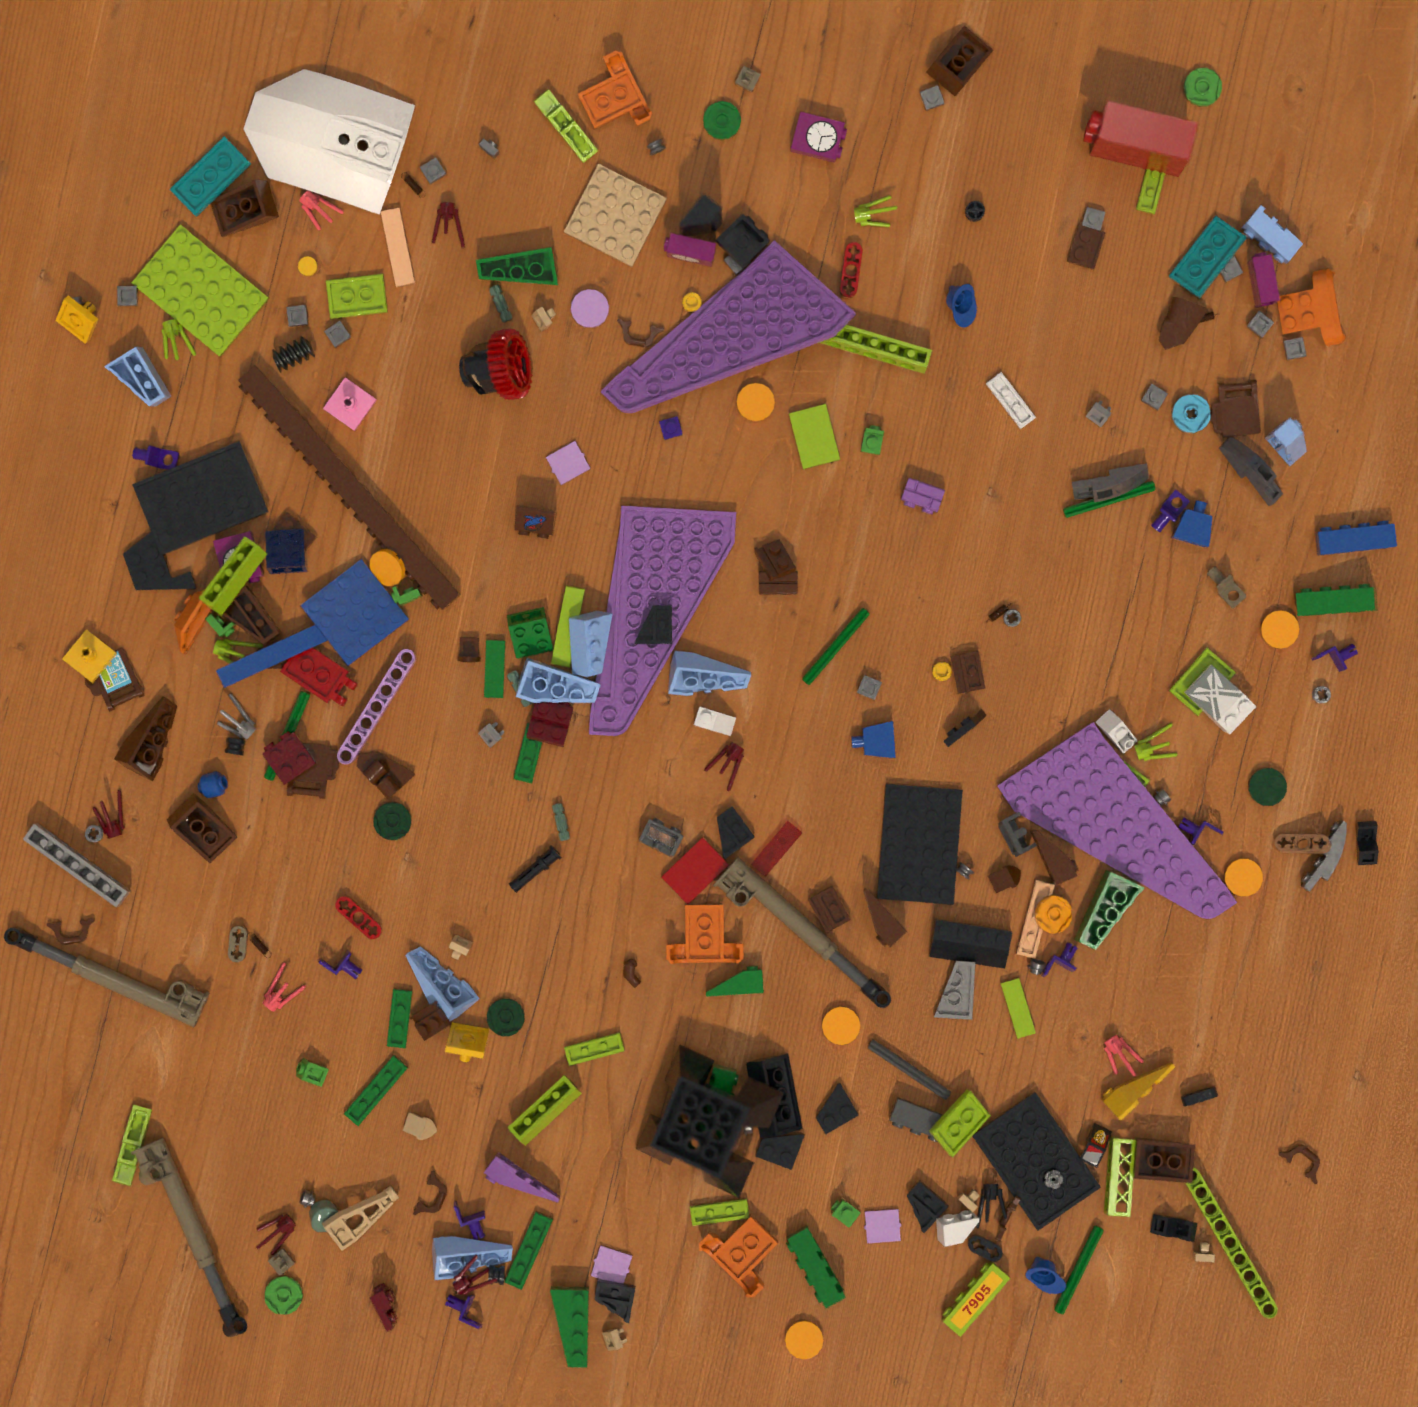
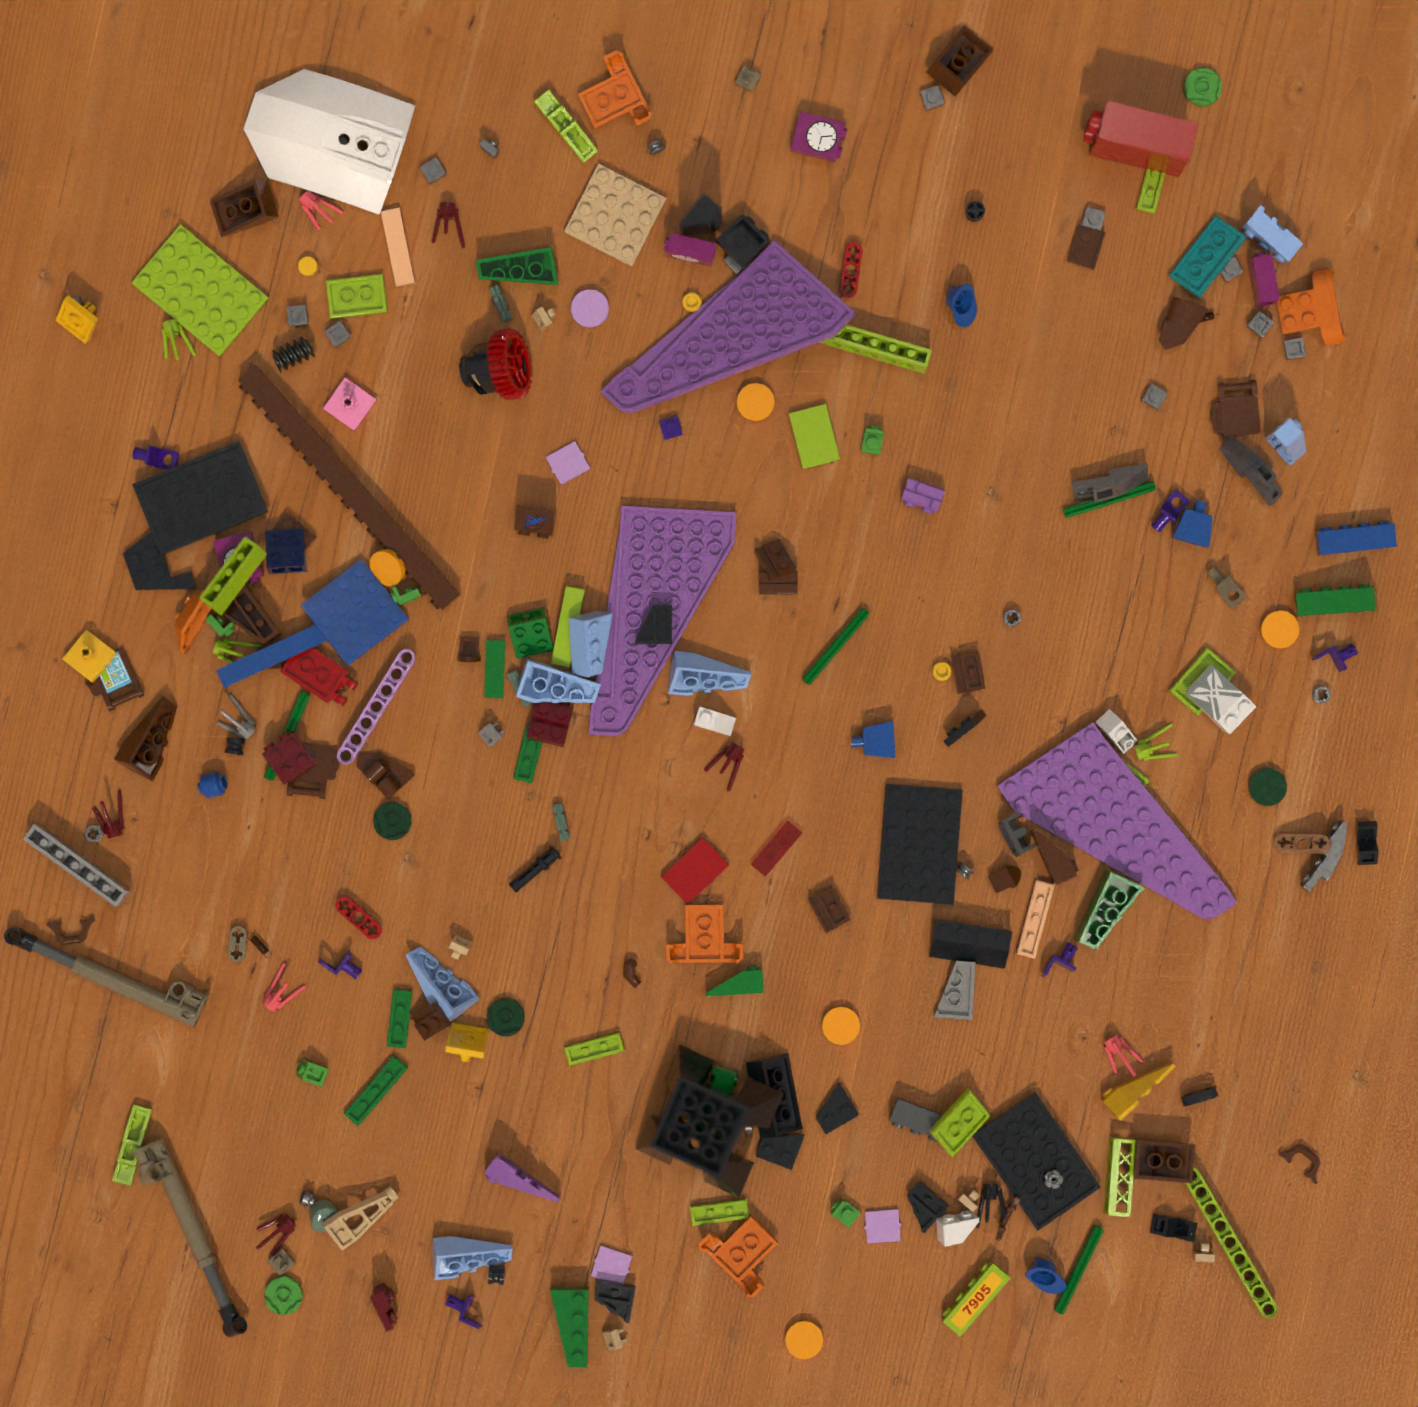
(127, 296): flat silver plate -> none
(140, 376): light blue wedge -> none
(201, 828): reddish brown slope -> none
(210, 176): teal plate -> none
(415, 187): reddish brown piece -> none
(419, 1126): tan tile -> none
(440, 1199): reddish brown helmet -> none
(463, 1283): dark red plant -> none
(472, 1221): dark purple bracket -> none
(528, 1250): green tile -> none
(544, 1110): lime brick -> none
(635, 341): reddish brown helmet -> none
(661, 837): window -> none
(722, 120): green tile -> none
(732, 832): black wing -> none
(743, 879): dark tan piece -> none
(816, 1267): green wedge -> none
(863, 213): lime plant -> none
(869, 687): flat silver plate -> none
(885, 925): reddish brown slope -> none
(909, 1069): dark grey axle -> none
(987, 1244): black beam -> none
(1000, 611): reddish brown piece -> none
(1010, 400): white tile -> none
(1018, 1008): lime tile -> none
(1037, 966): flat silver plate -> none
(1053, 914): light orange tile -> none
(1096, 1145): slope -> none
(1098, 414): light grey tile -> none
(1162, 797): flat silver plate -> none
(1196, 830): dark purple bracket -> none
(1201, 409): medium azure plate -> none
(1243, 877): light orange tile -> none

